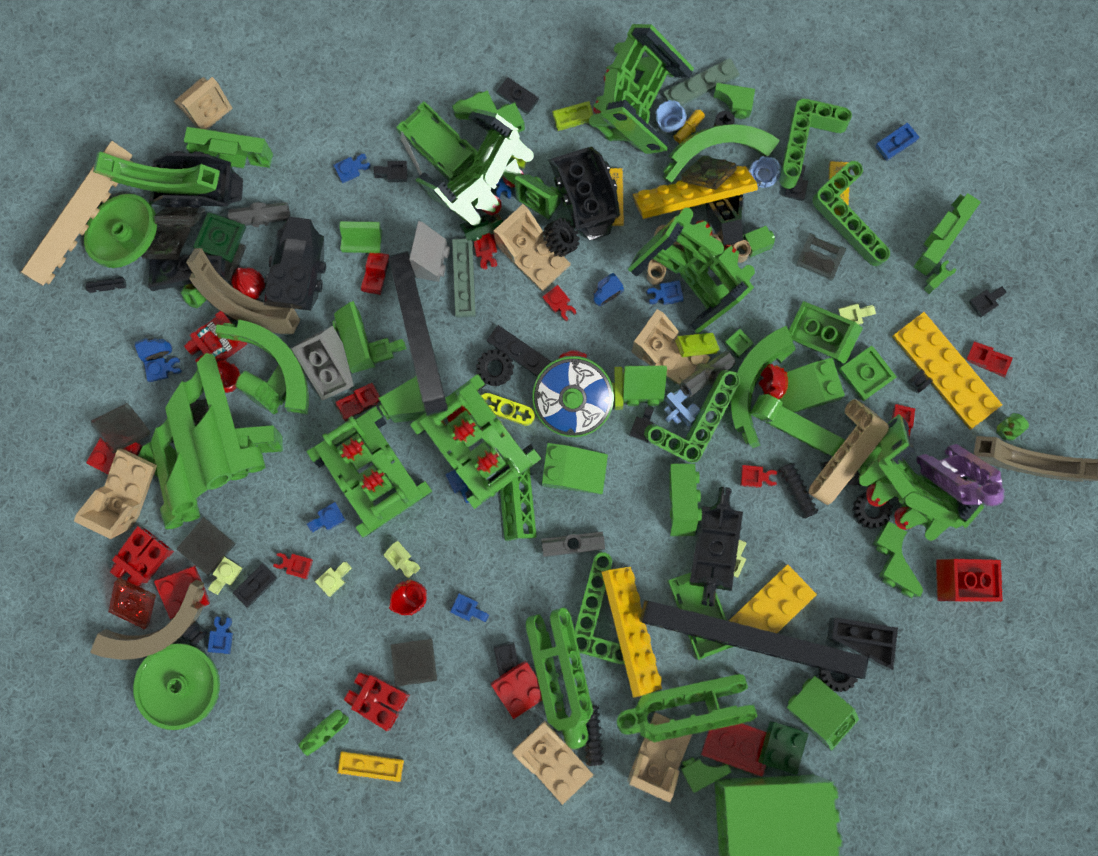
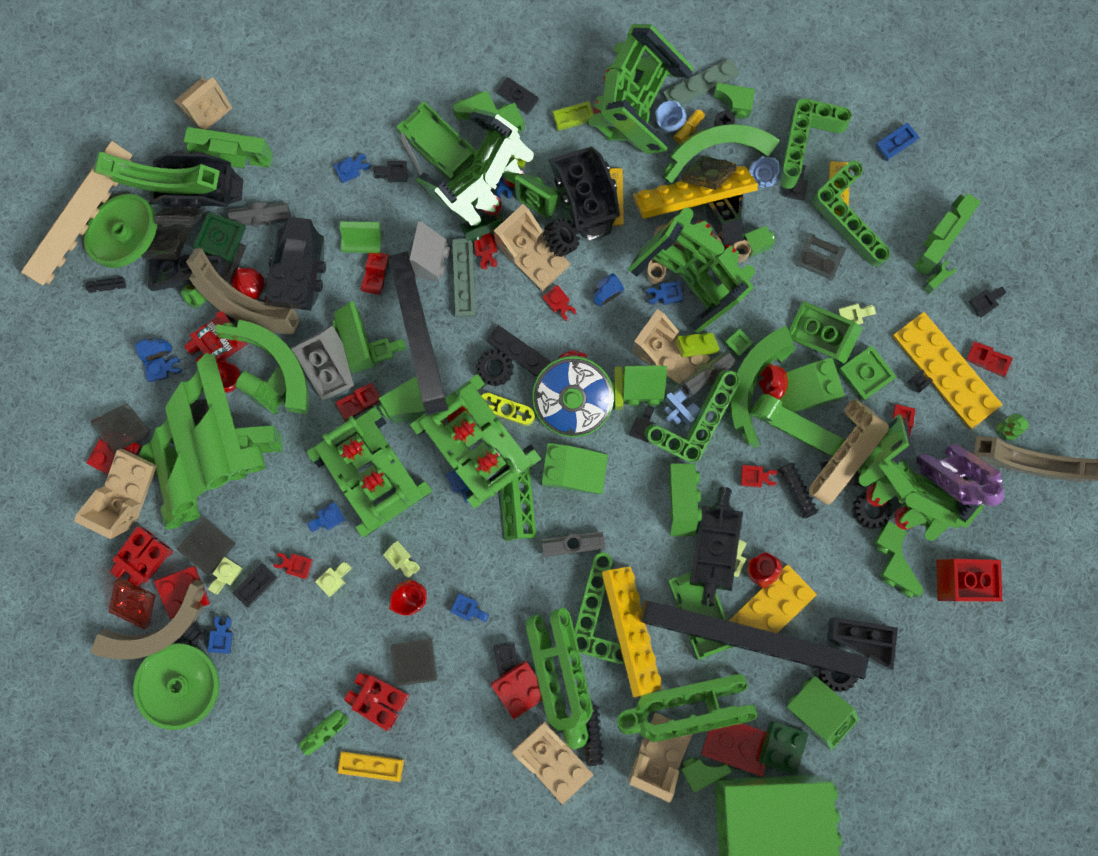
(764, 569): none -> red hair

